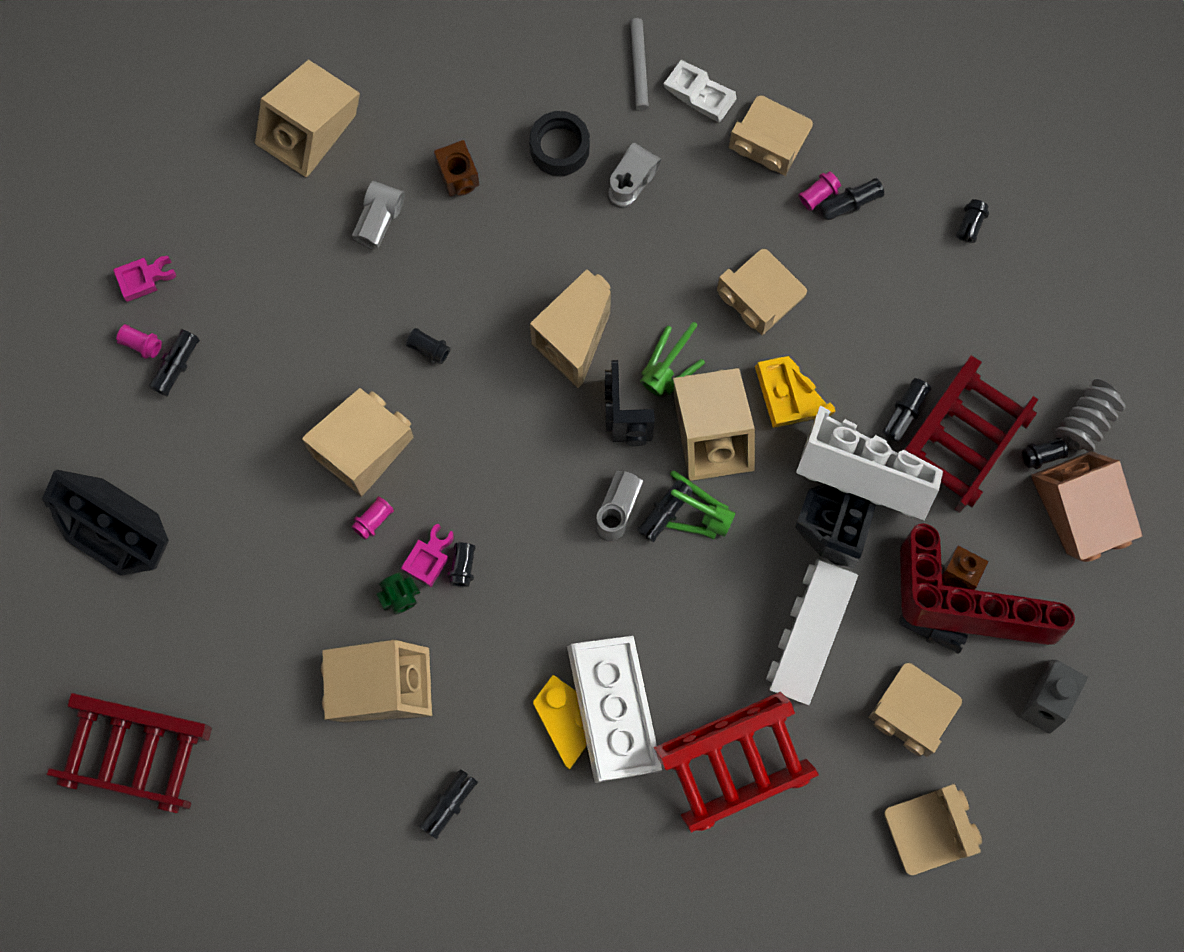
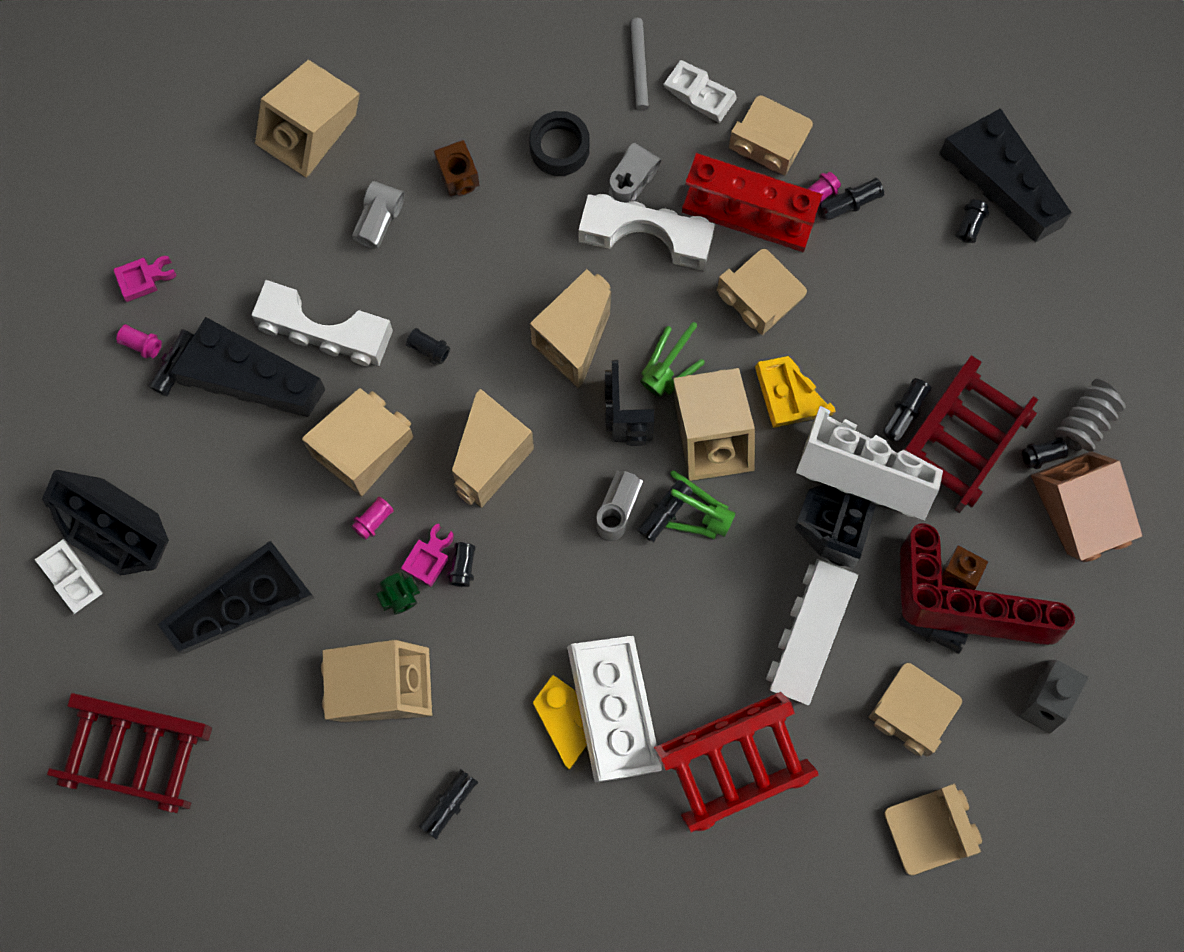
(69, 576): none -> white slope
(241, 597): none -> black wedge
(242, 369): none -> black wedge
(360, 337): none -> white arch
(489, 450): none -> tan slope
(609, 220): none -> white arch
(751, 202): none -> red fence
(1008, 174): none -> black wedge

